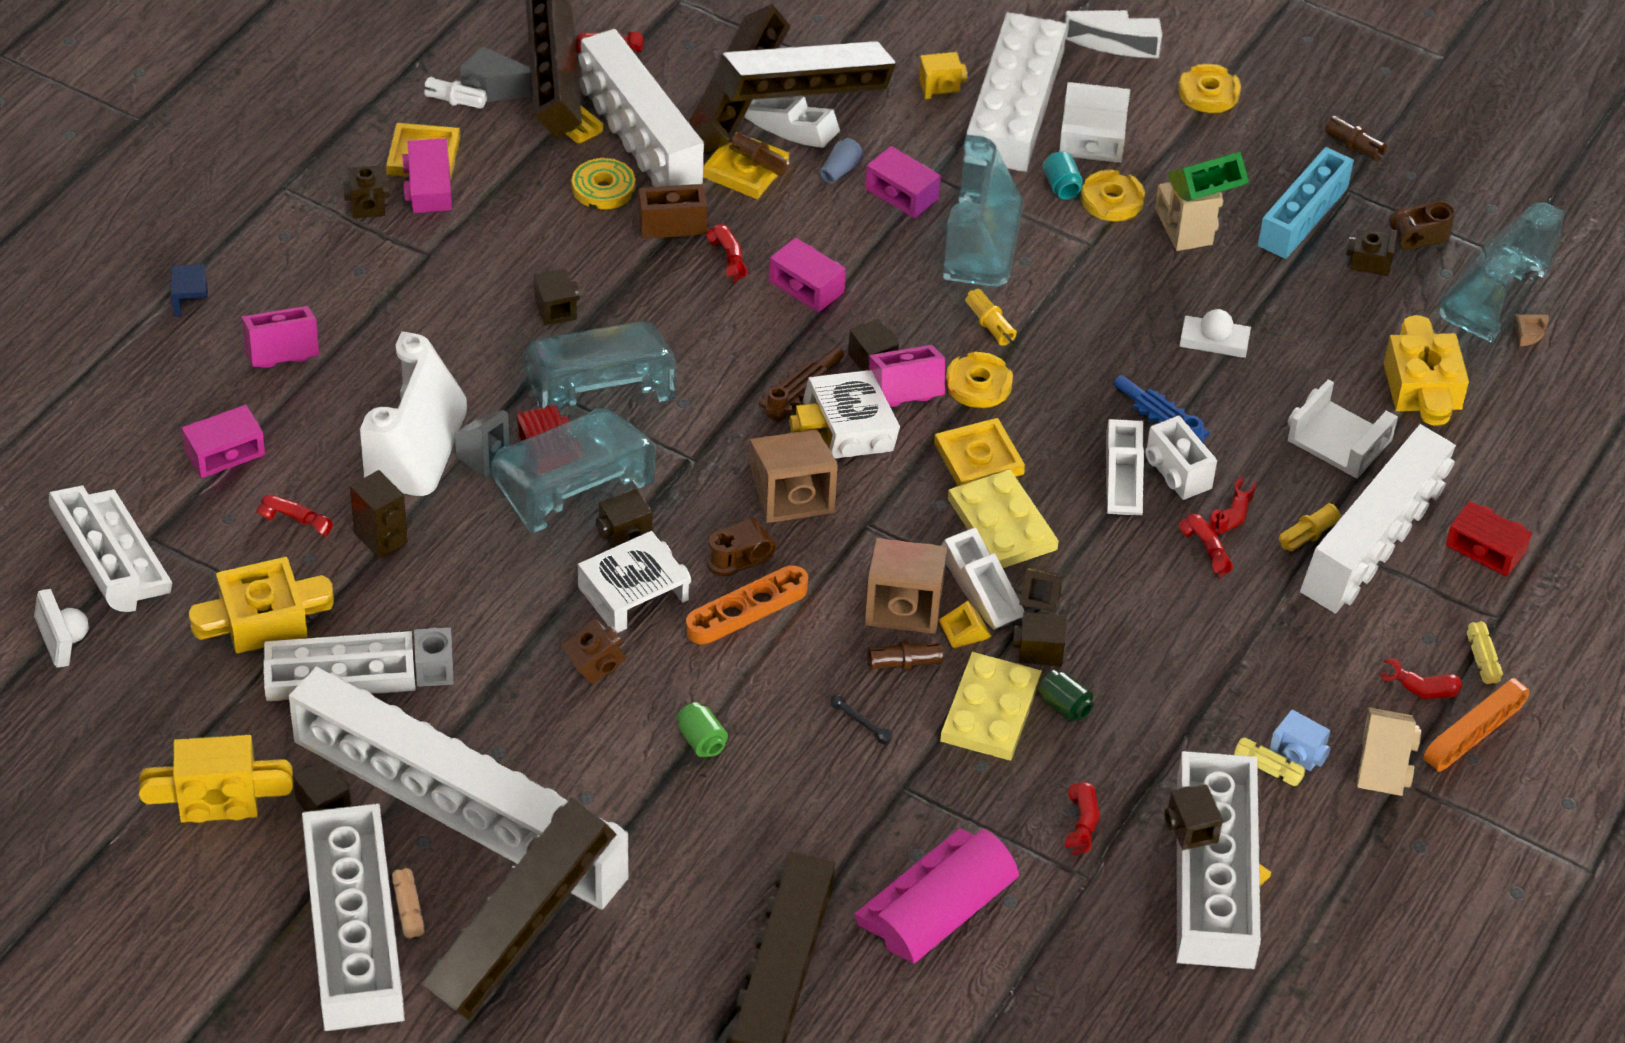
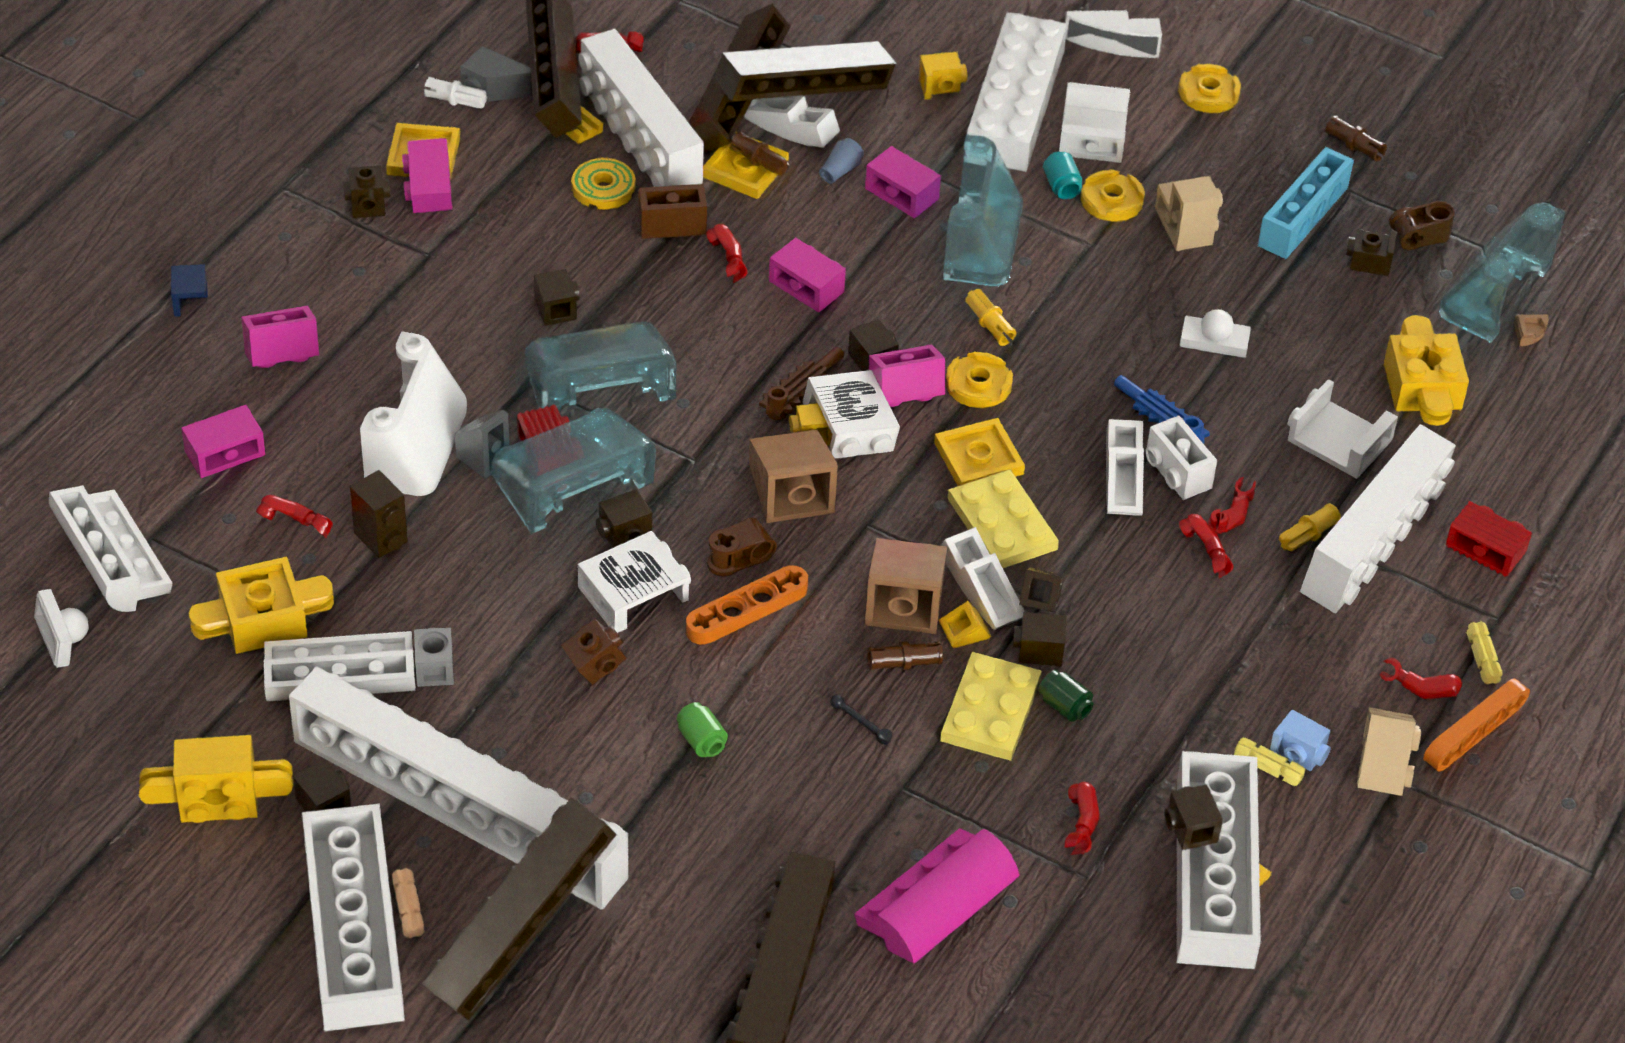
(1209, 177): green brick -> none

